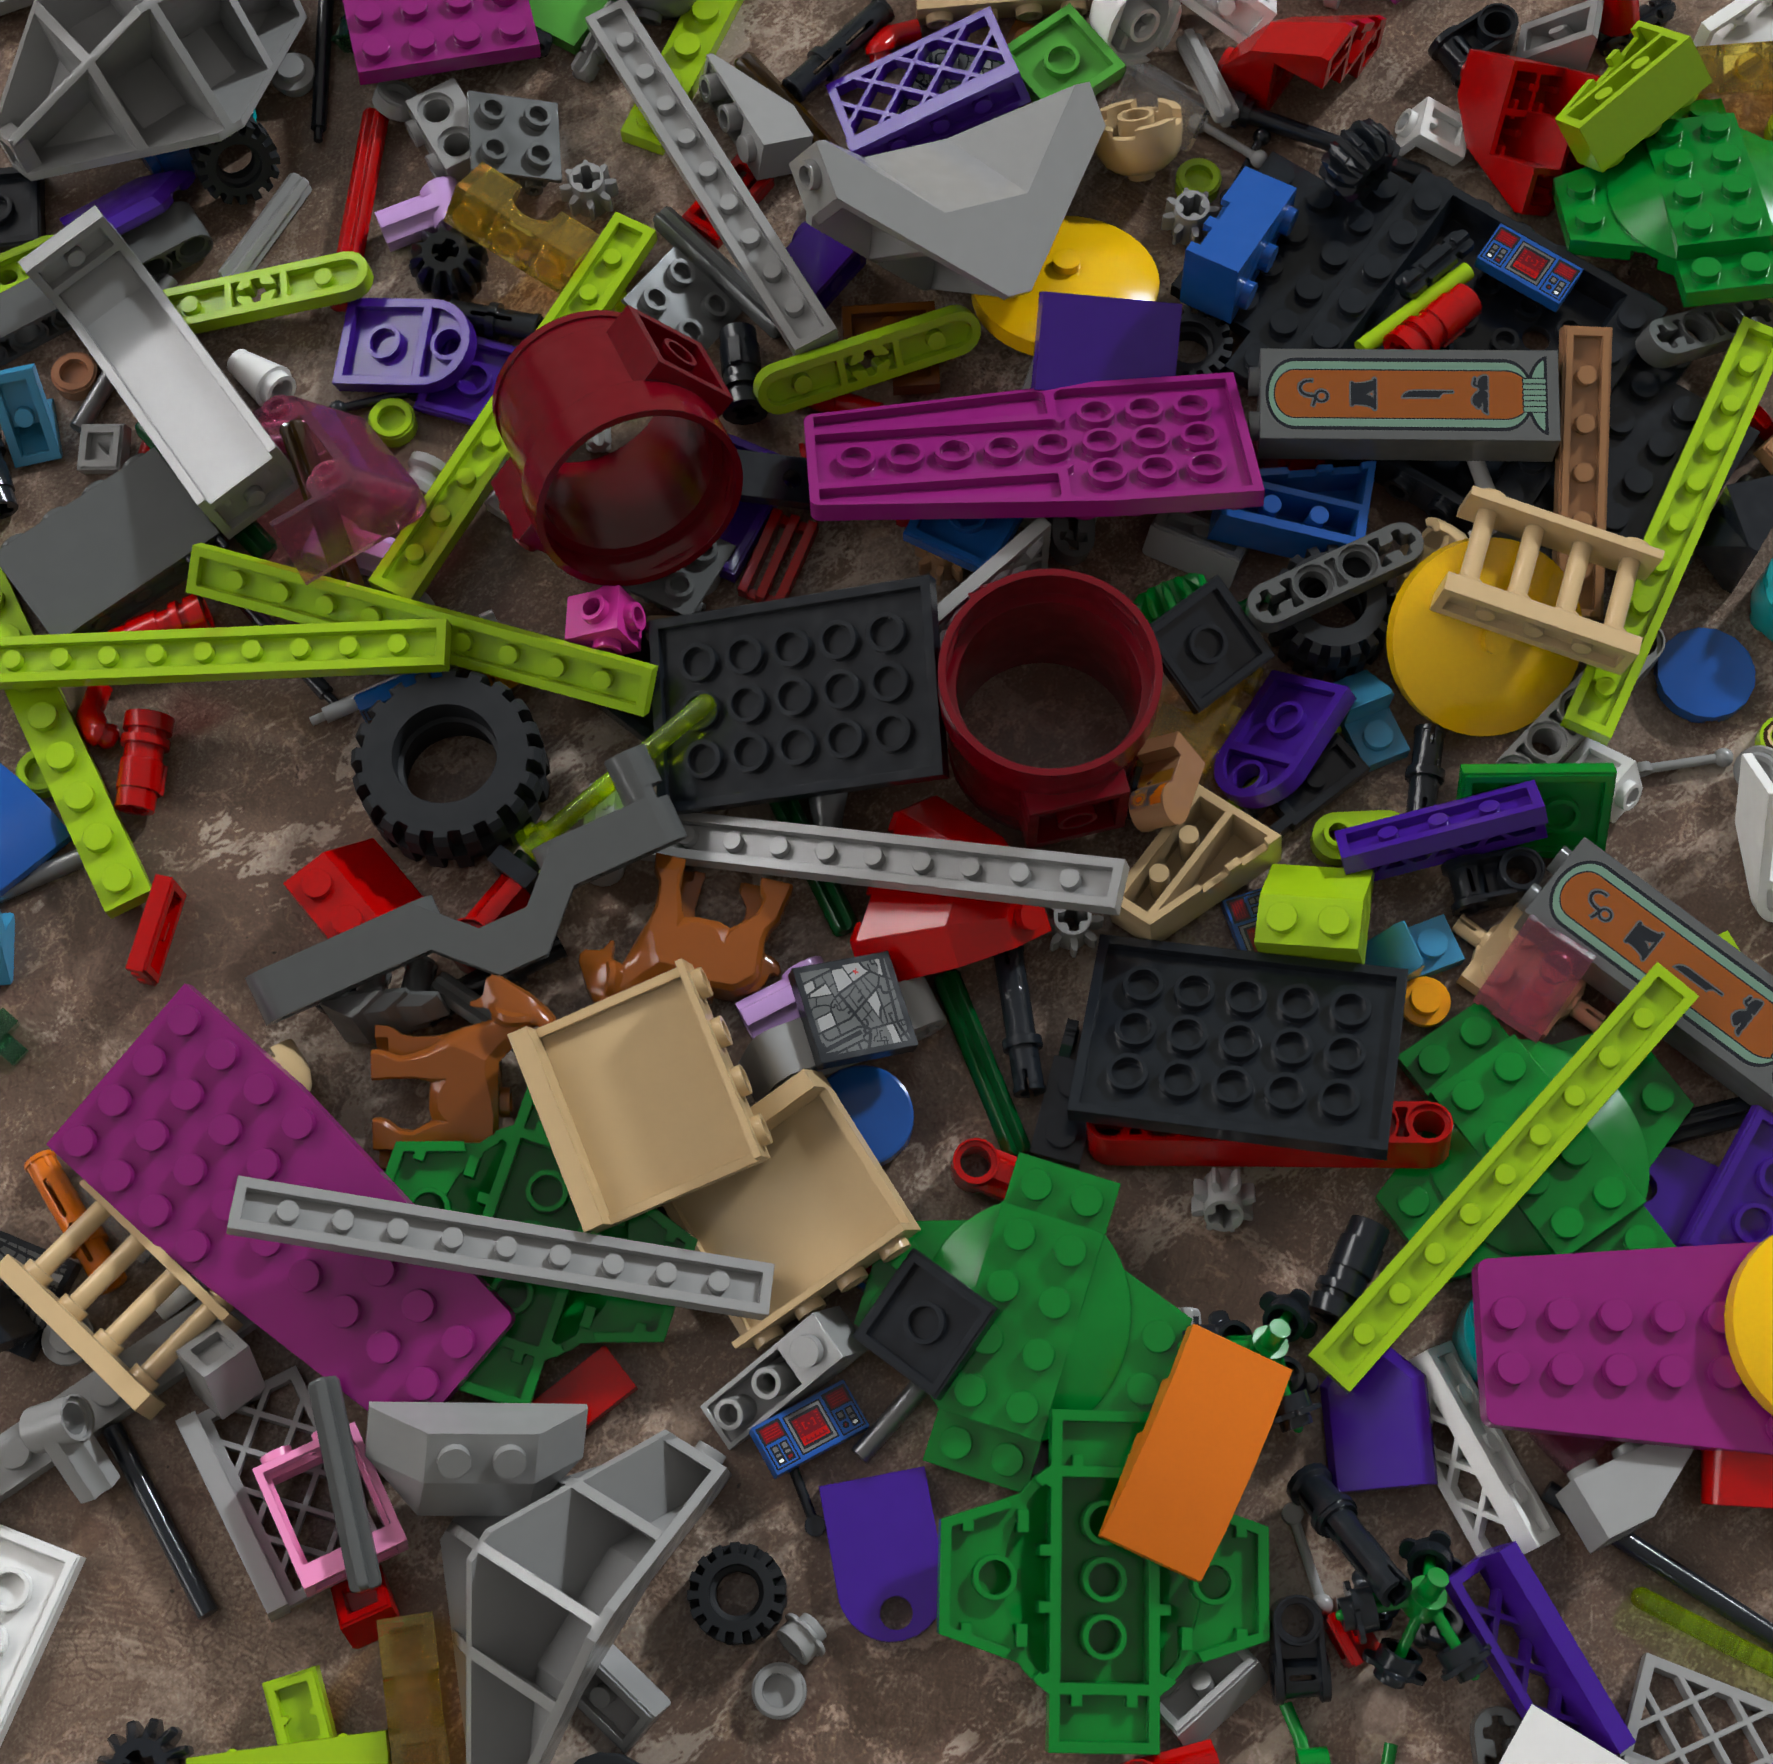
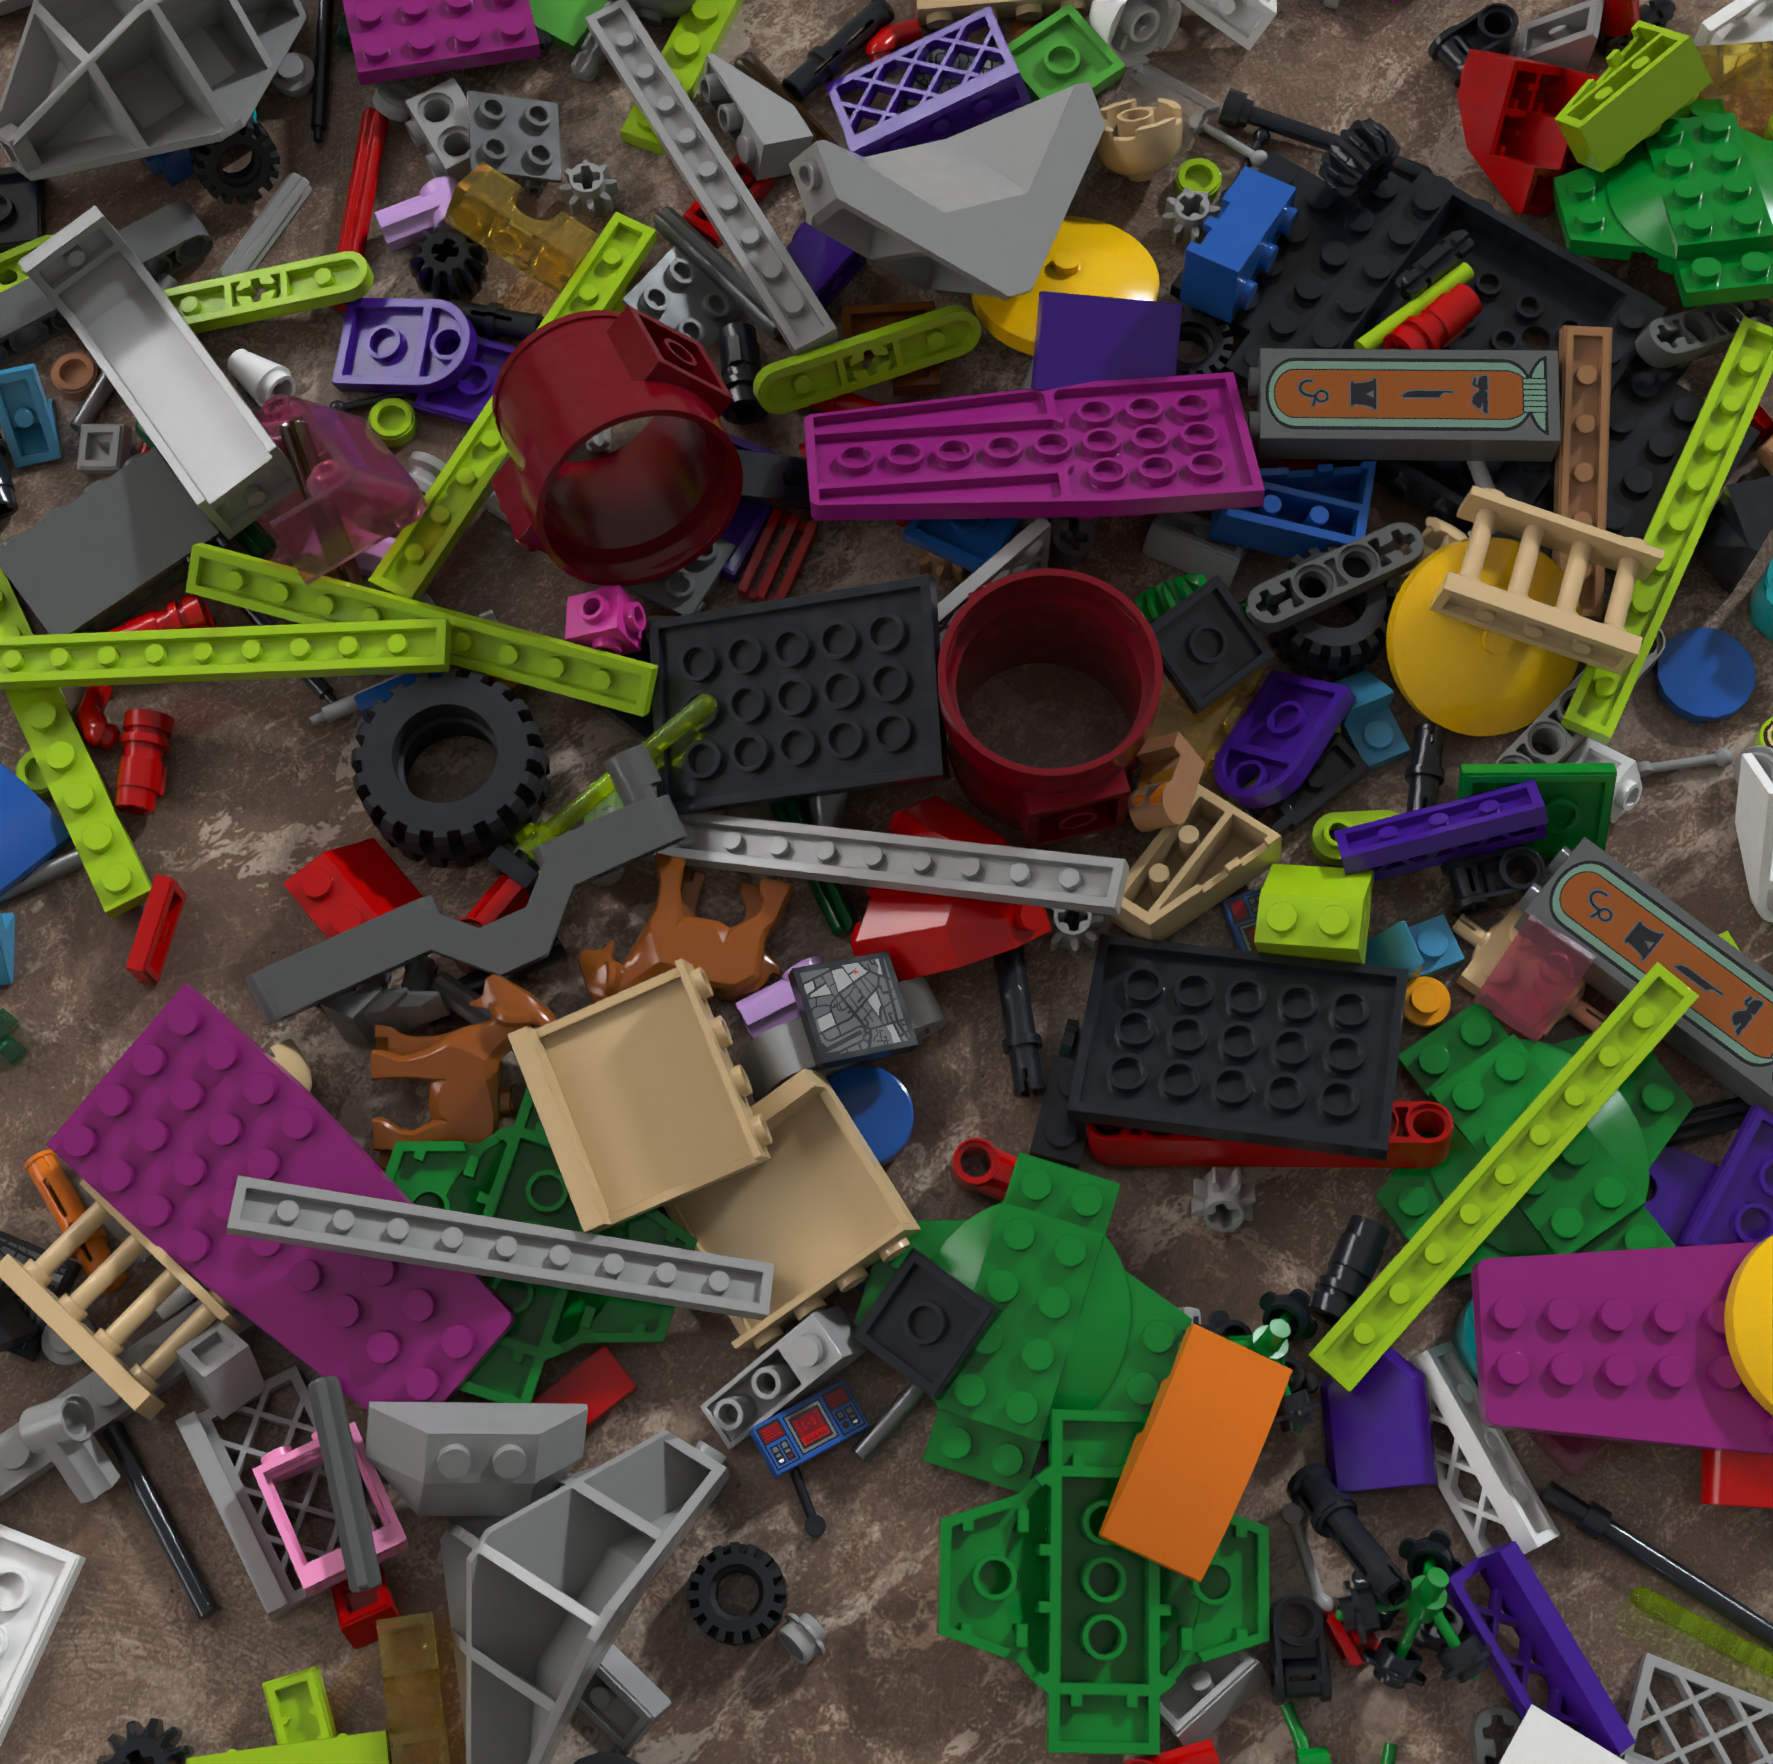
(137, 200): dark purple tile -> none
(779, 1691): light grey tile -> none
(883, 1549): dark purple tile -> none
(981, 1063): dark green axle -> none
(1207, 78): light grey axle -> none
(1301, 46): red brick -> none
(1432, 129): white bracket -> none
(1528, 267): tile -> none
(1621, 1494): light grey slope -> none

